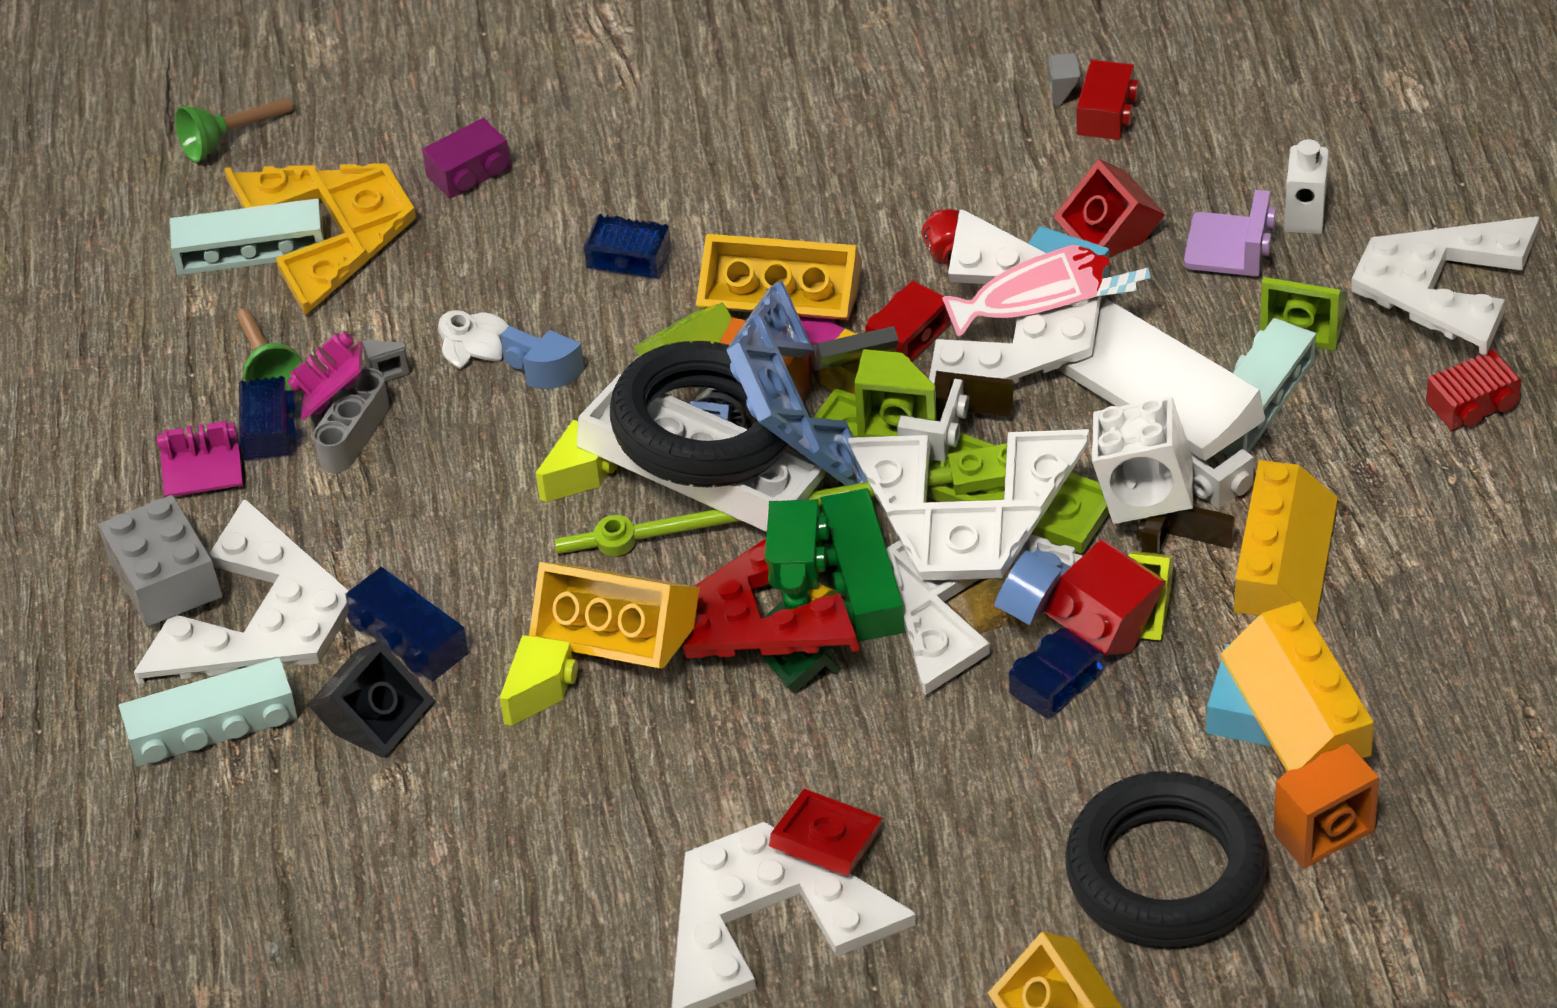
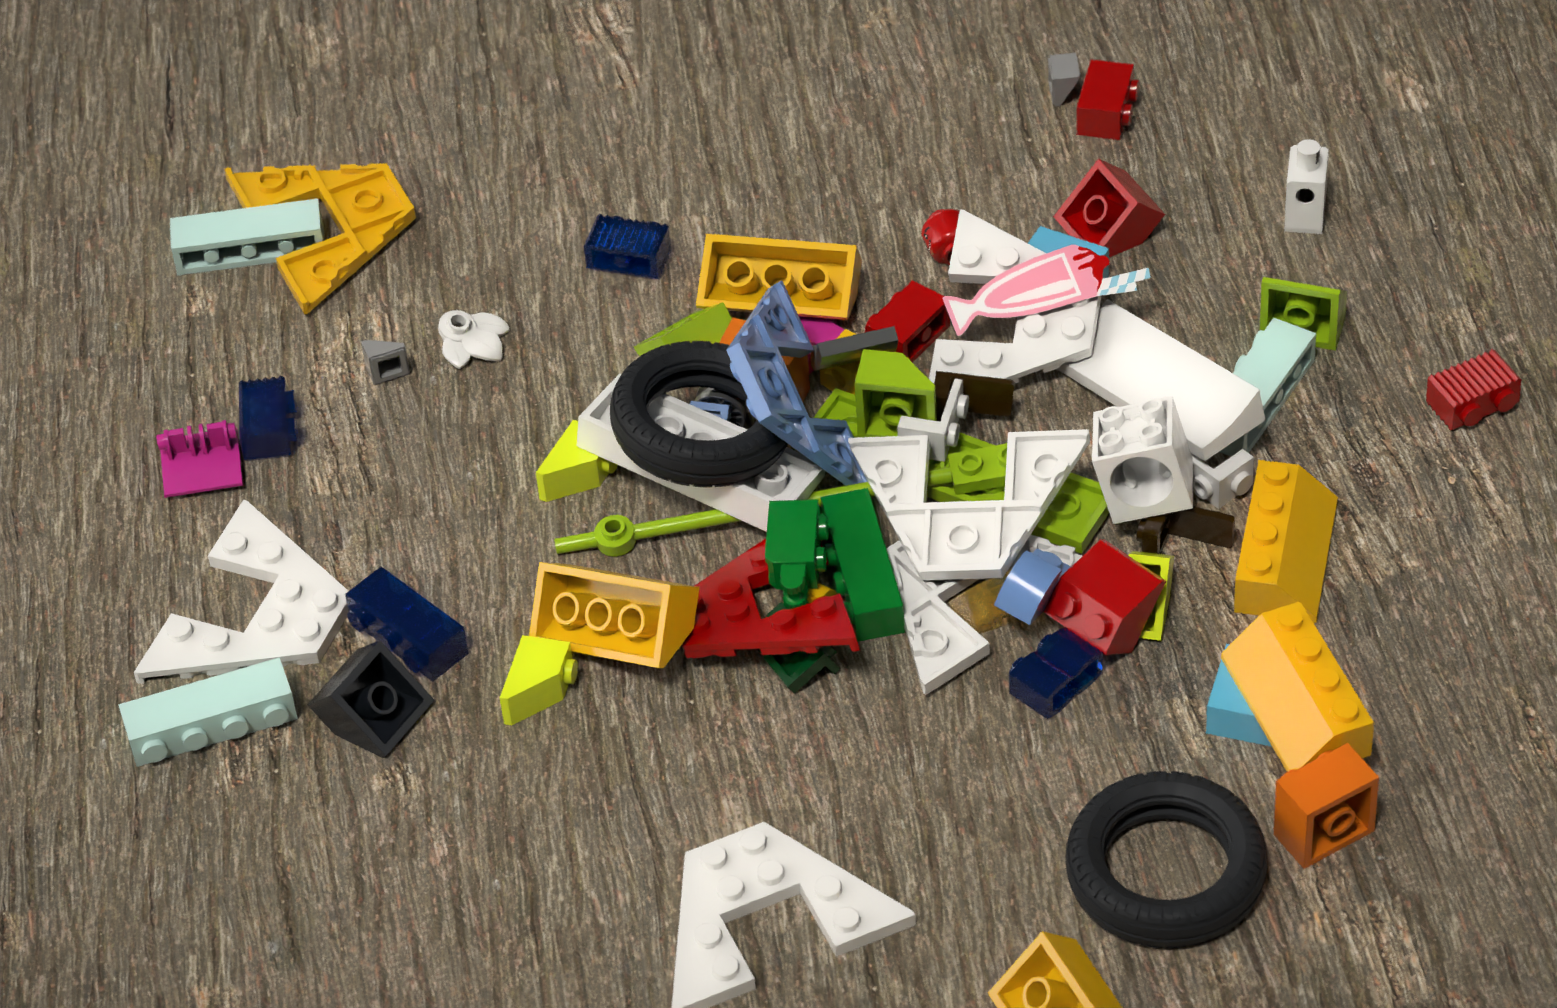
(159, 560): light grey brick -> none
(201, 131): bright green piece -> none
(266, 358): bright green piece -> none
(320, 383): dark pink hinge -> none
(351, 421): light grey beam -> none
(466, 158): magenta brick -> none
(546, 361): medium blue brick -> none
(825, 832): red plate -> none
(1231, 241): lavender bracket -> none
(1407, 265): white wing -> none

